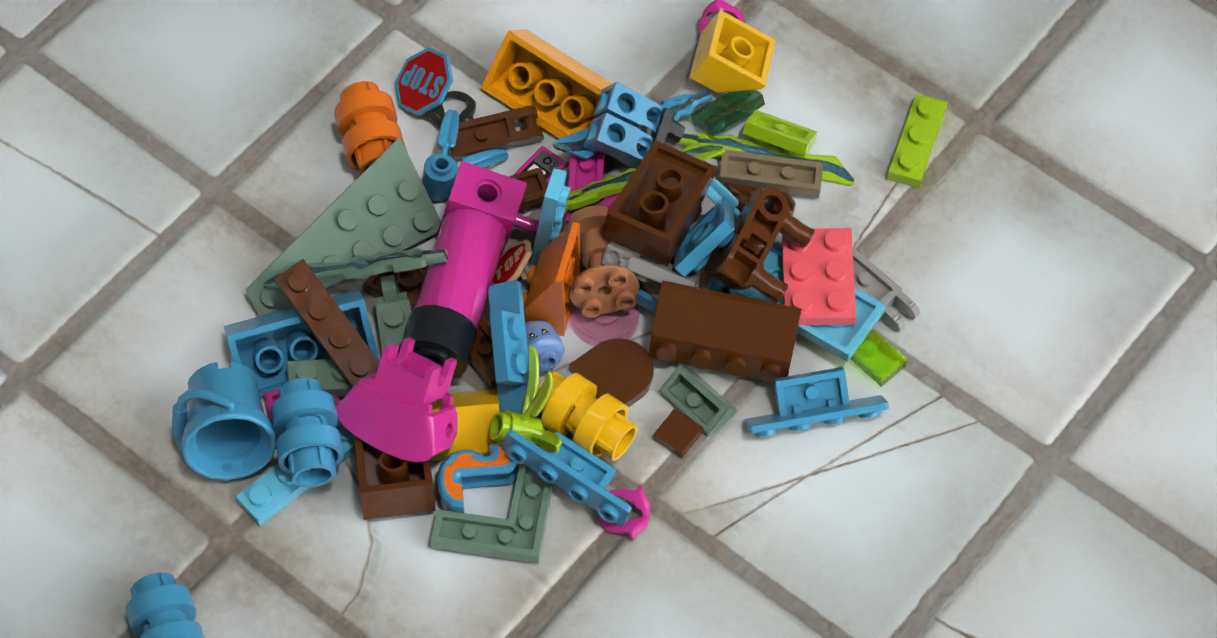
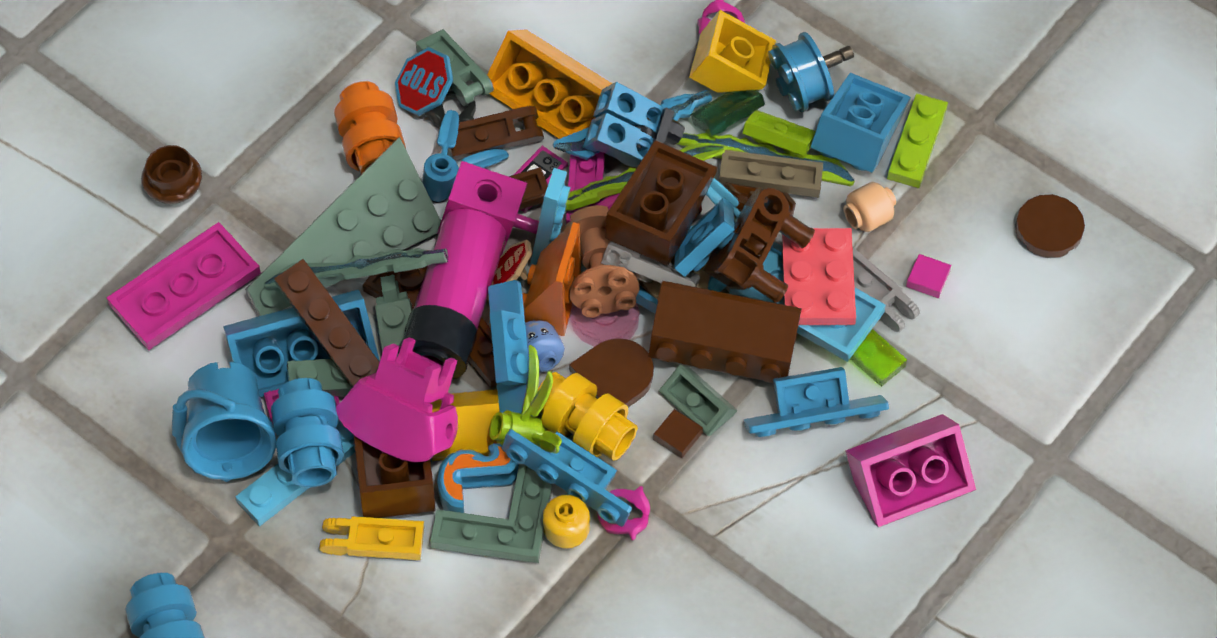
(171, 175): none -> reddish brown piece
(183, 285): none -> dark pink plate
(374, 537): none -> yellow hinge
(462, 67): none -> sand green plate
(566, 521): none -> yellow head
(805, 71): none -> dark azure wheel
(859, 122): none -> dark azure slope
(869, 207): none -> light nougat head
(911, 469): none -> dark pink slope
(928, 276): none -> dark pink tile
(1050, 225): none -> reddish brown tile

